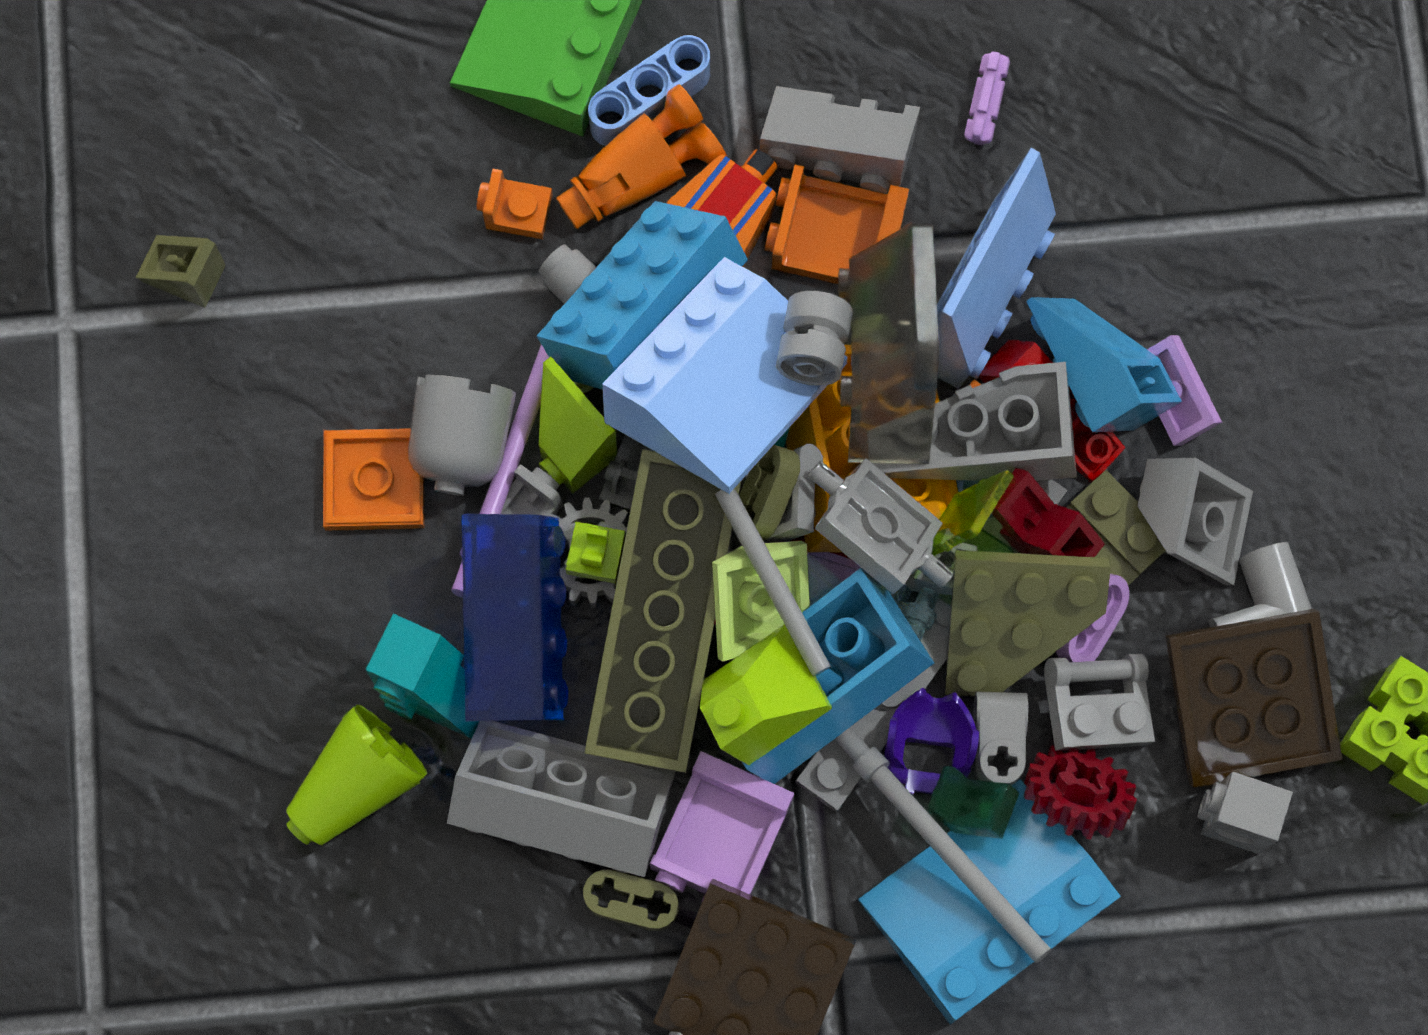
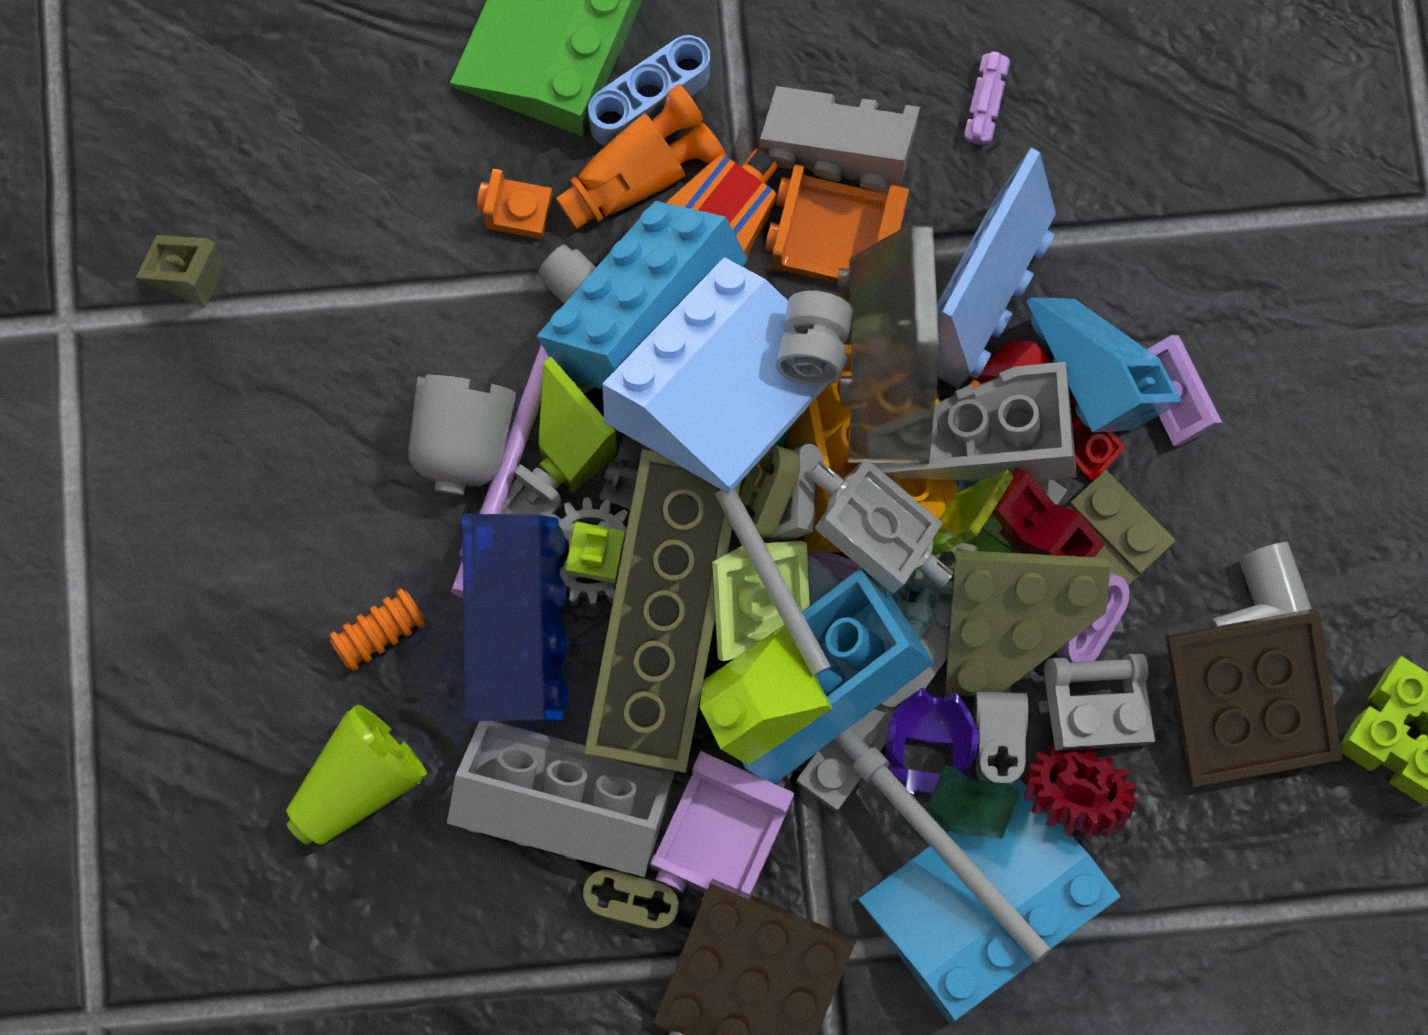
(370, 481): orange tile -> none
(377, 629): none -> orange piece
(420, 675): teal wedge -> none
(1196, 514): light grey slope -> none
(1244, 812): light grey brick -> none

